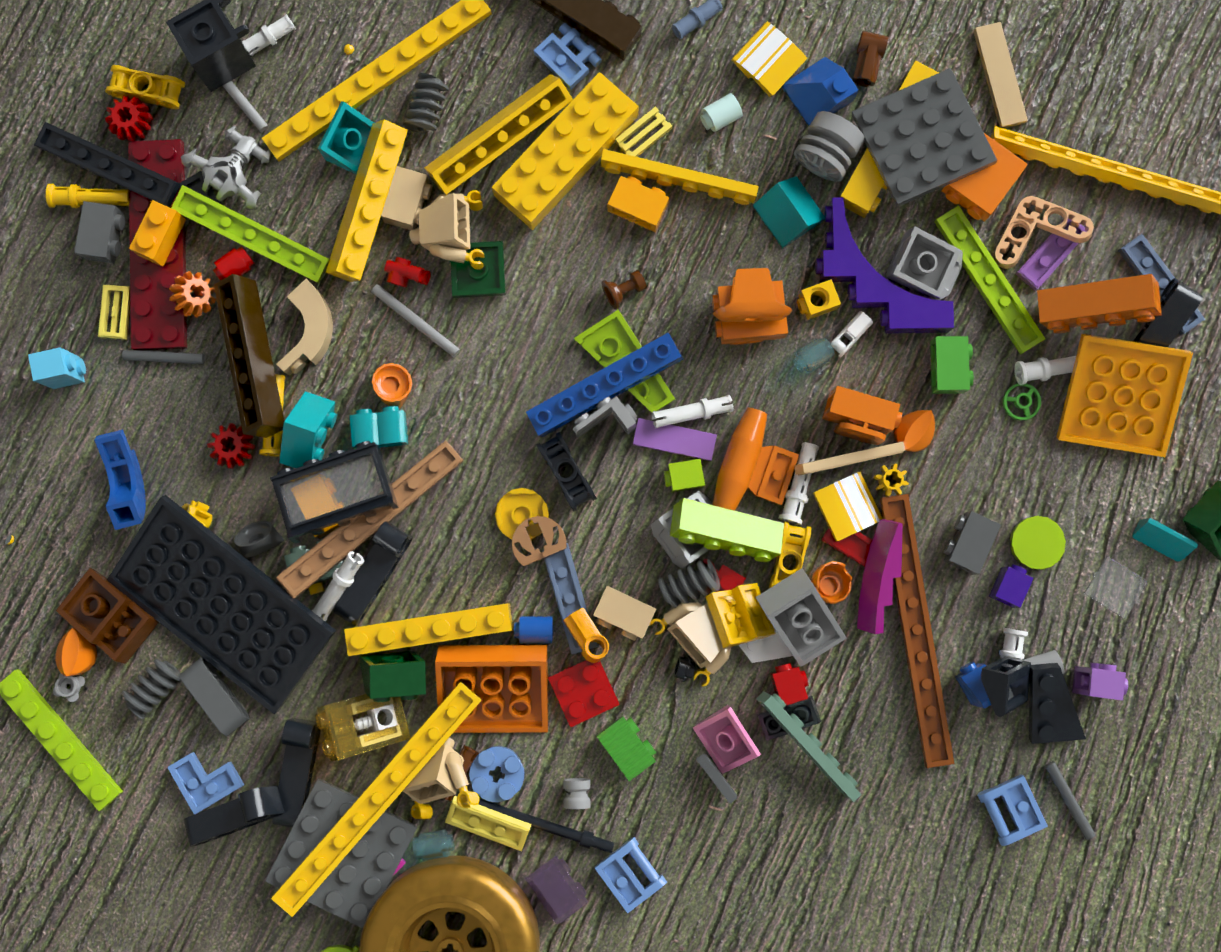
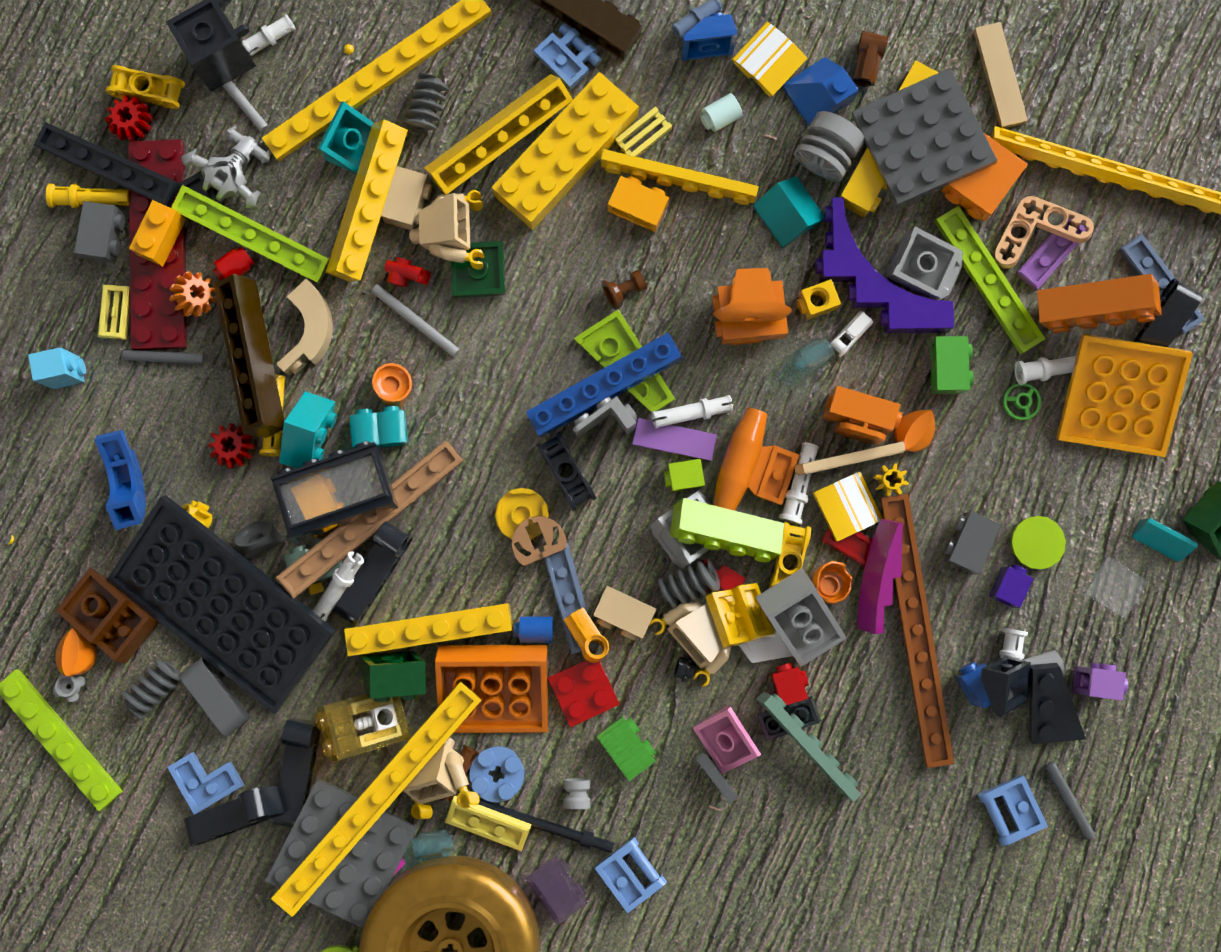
(710, 38): none -> blue slope

